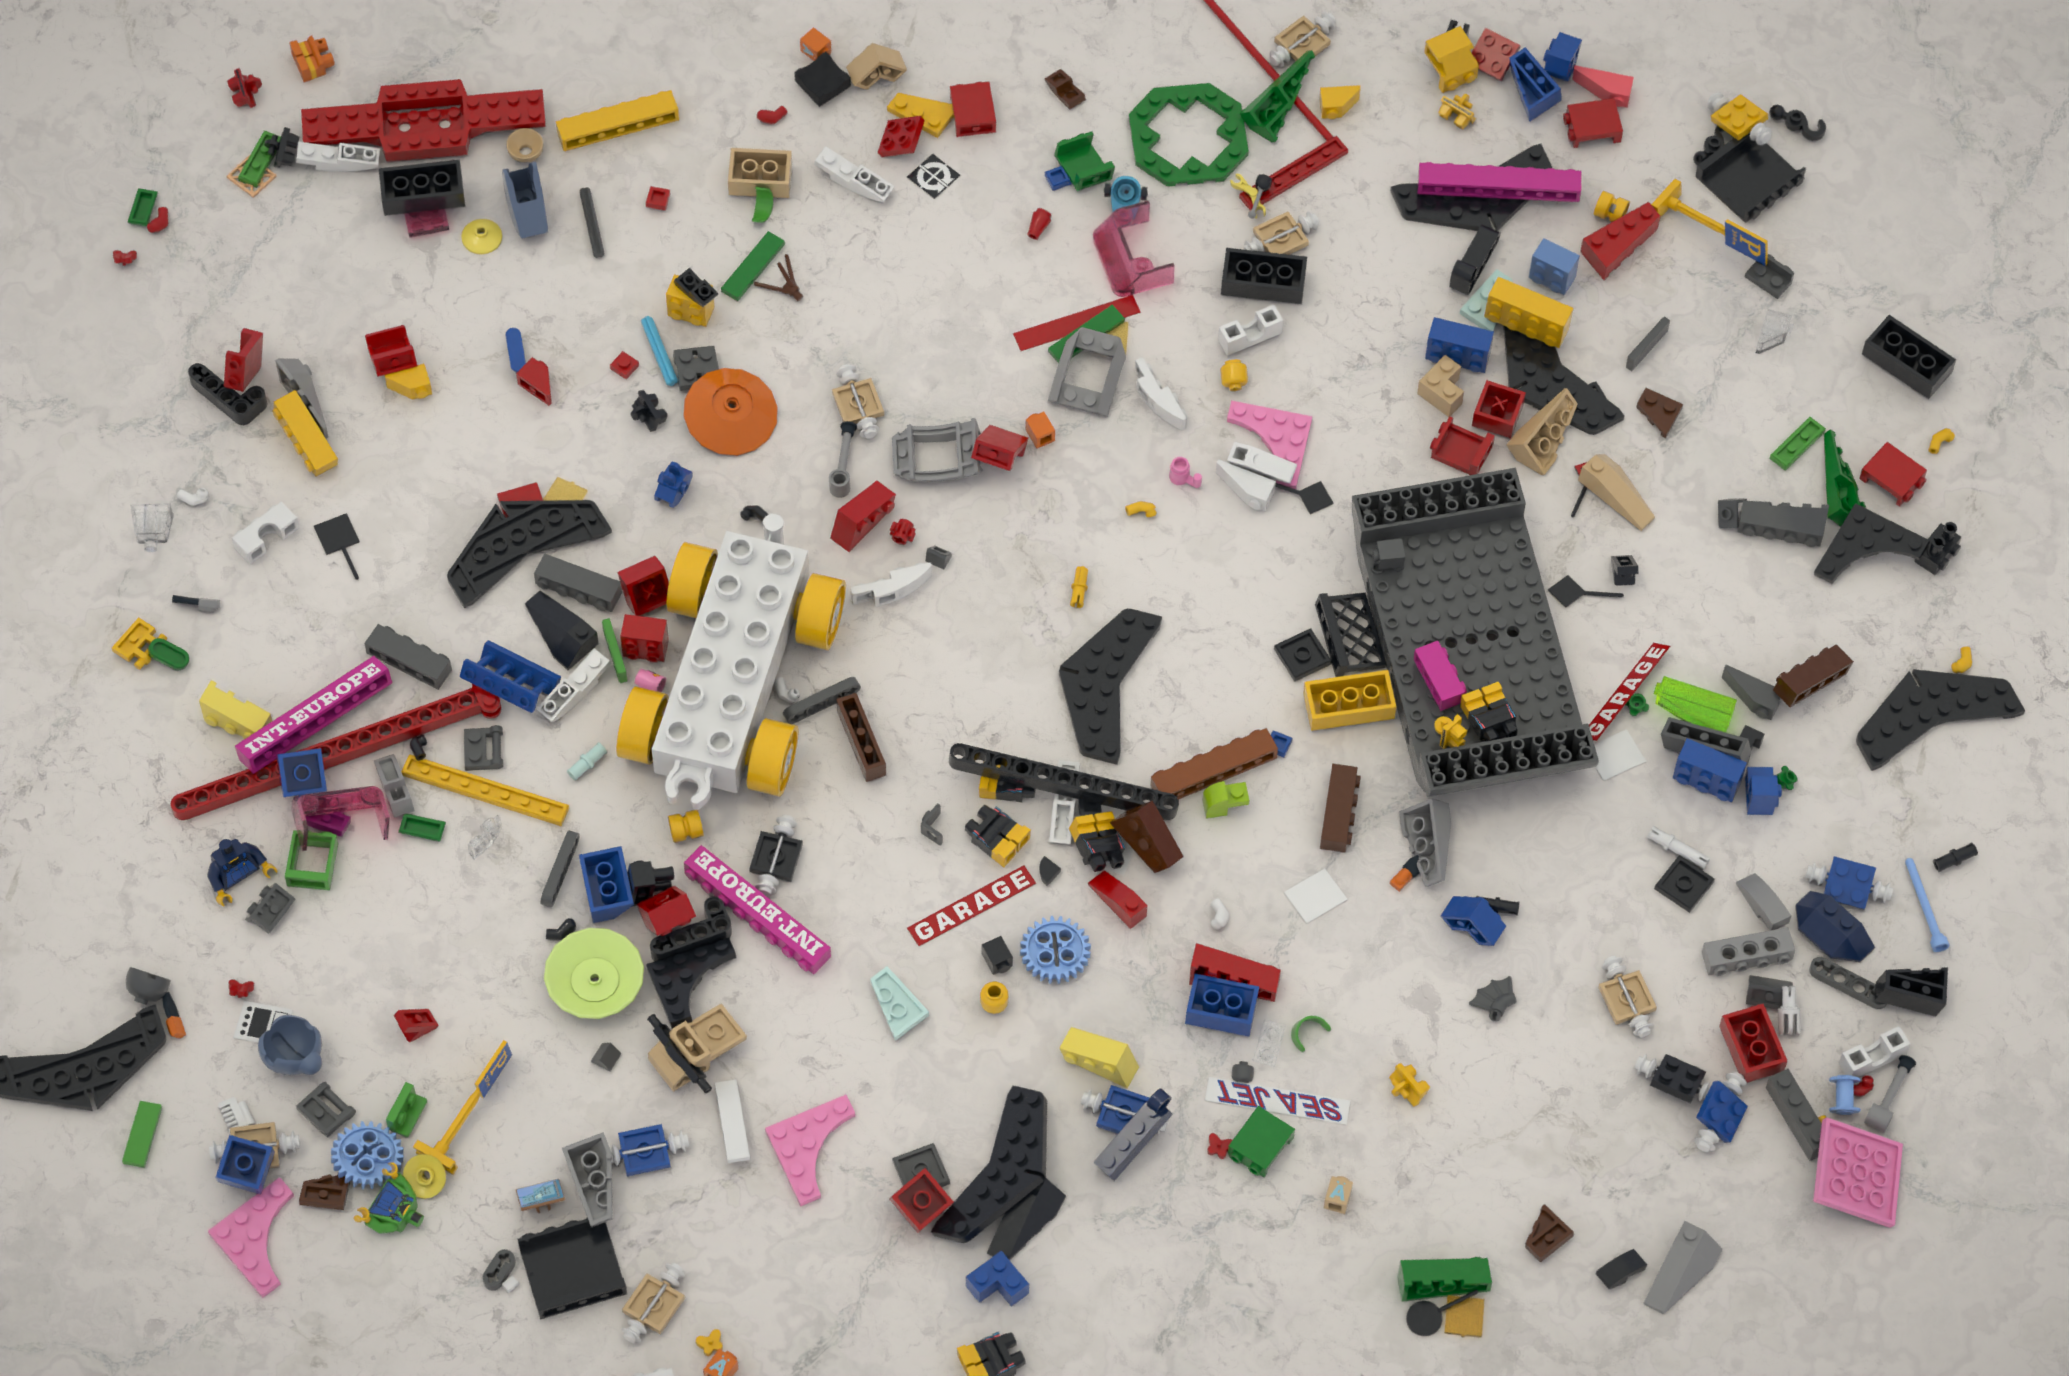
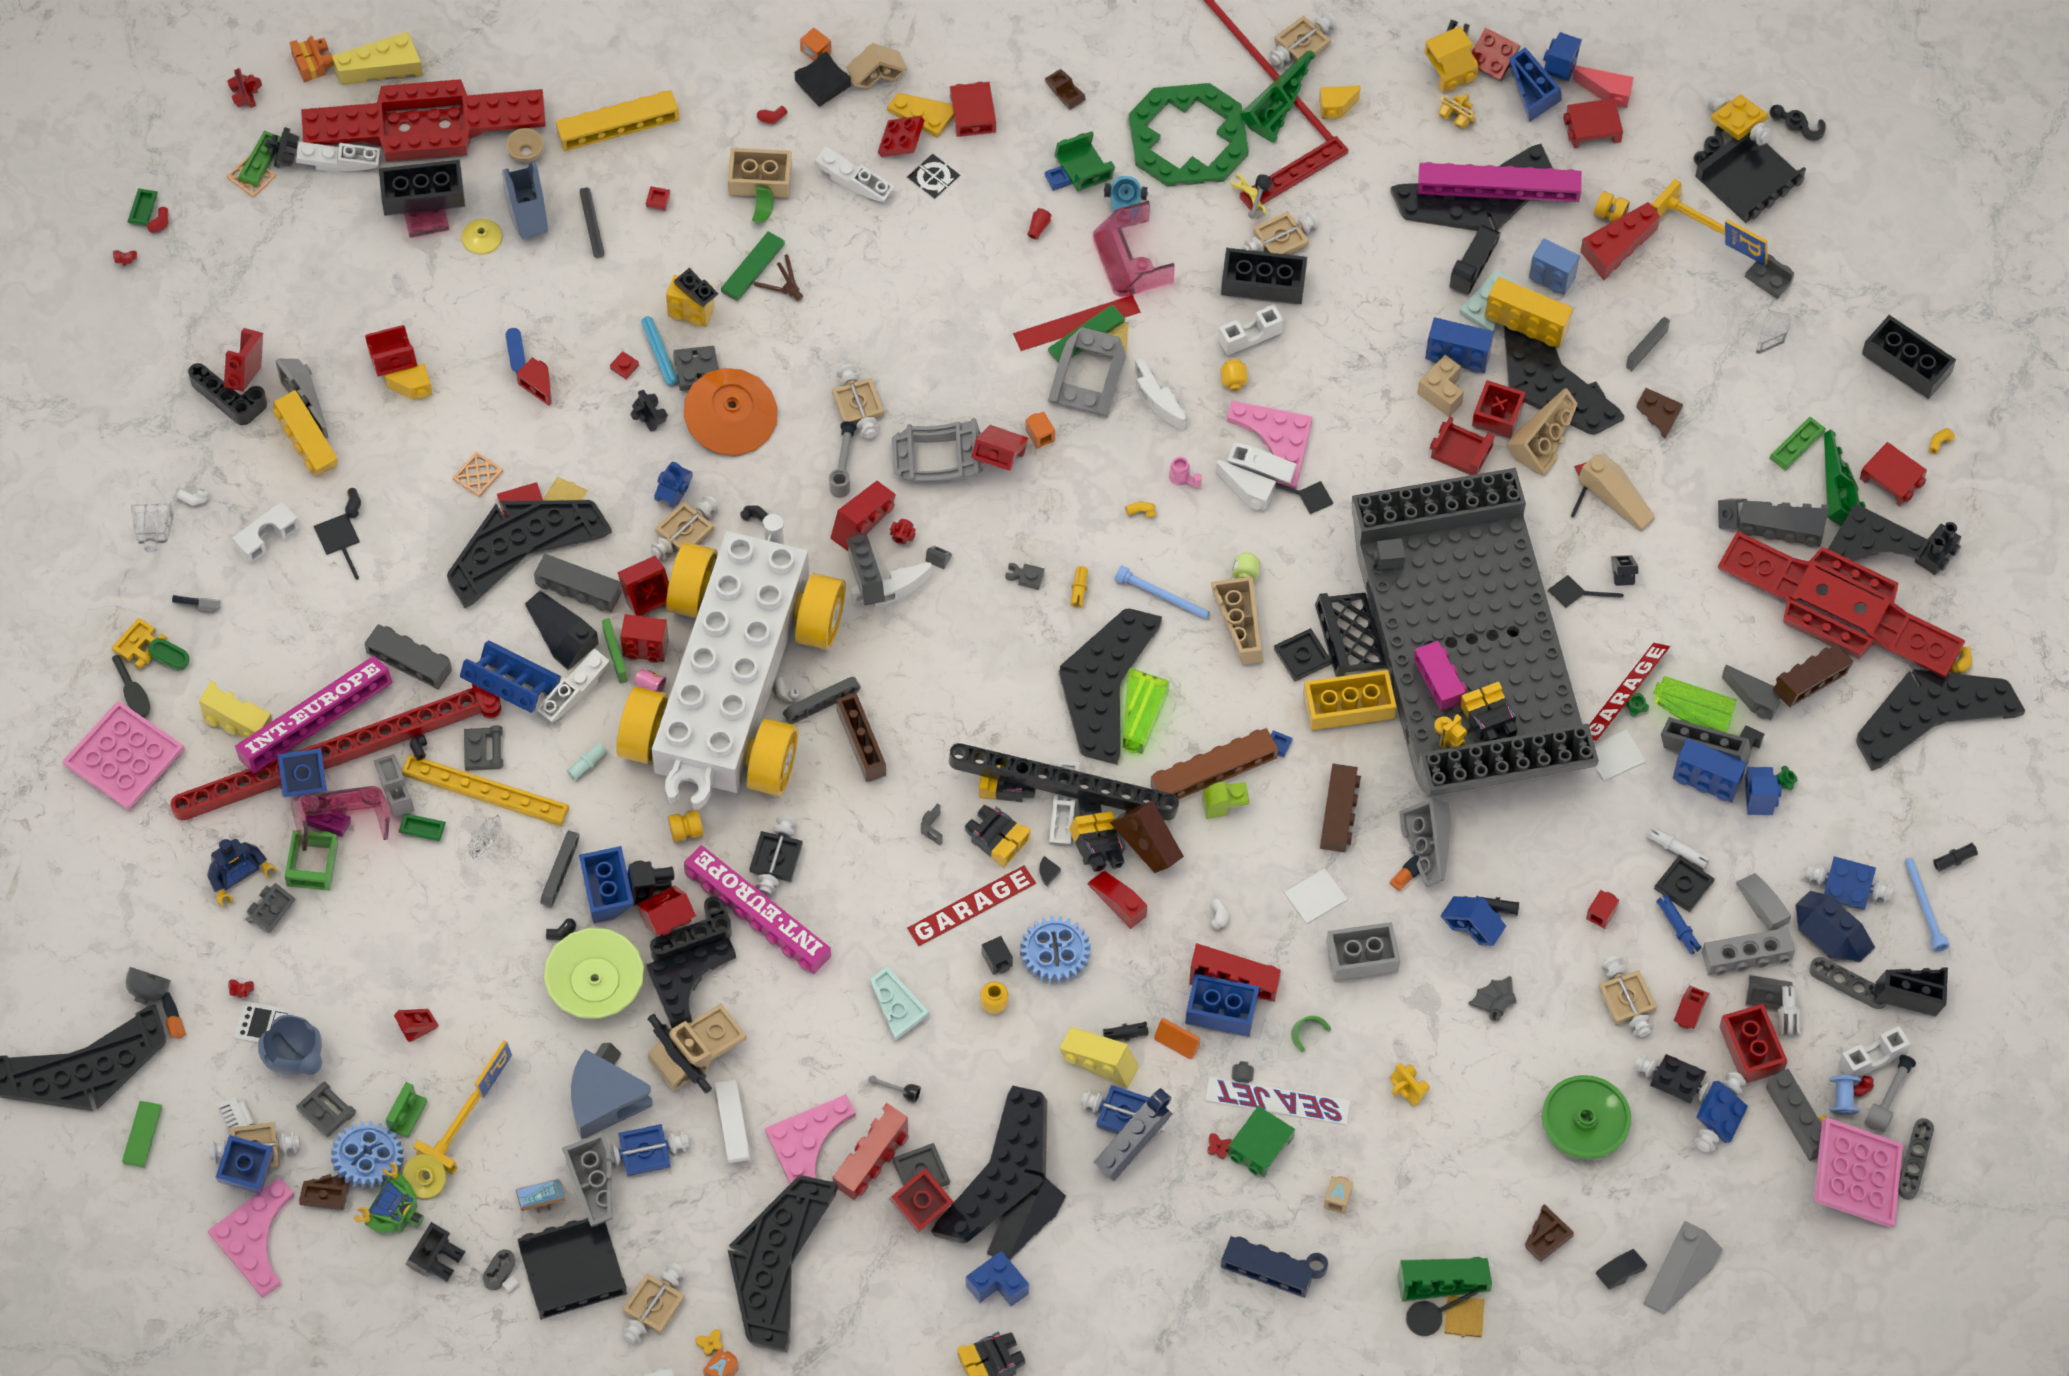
(123, 755): none -> bright pink plate
(133, 692): none -> pearl dark grey piece
(353, 503): none -> black arm
(378, 60): none -> light yellow wedge
(431, 1244): none -> black brick
(488, 482): none -> light nougat window
(604, 1094): none -> sand blue piece
(683, 526): none -> tan plate
(772, 1245): none -> black wing
(865, 569): none -> dark grey brick
(872, 1152): none -> wedge
(910, 1092): none -> hinge
(1028, 576): none -> dark grey plate
(1124, 576): none -> light blue piece
(1126, 1031): none -> black pin
(1143, 705): none -> clear neon green slope
(1177, 1038): none -> orange slope
(1239, 611): none -> tan wedge
(1246, 566): none -> yellowish green head
(1272, 1267): none -> dark blue hinge
(1363, 951): none -> light grey brick
(1586, 1117): none -> bright green dish
(1602, 908): none -> red brick
(1683, 931): none -> blue pin
(1691, 1007): none -> red slope
(1847, 585): none -> red piece
(1914, 1158): none -> dark grey beam

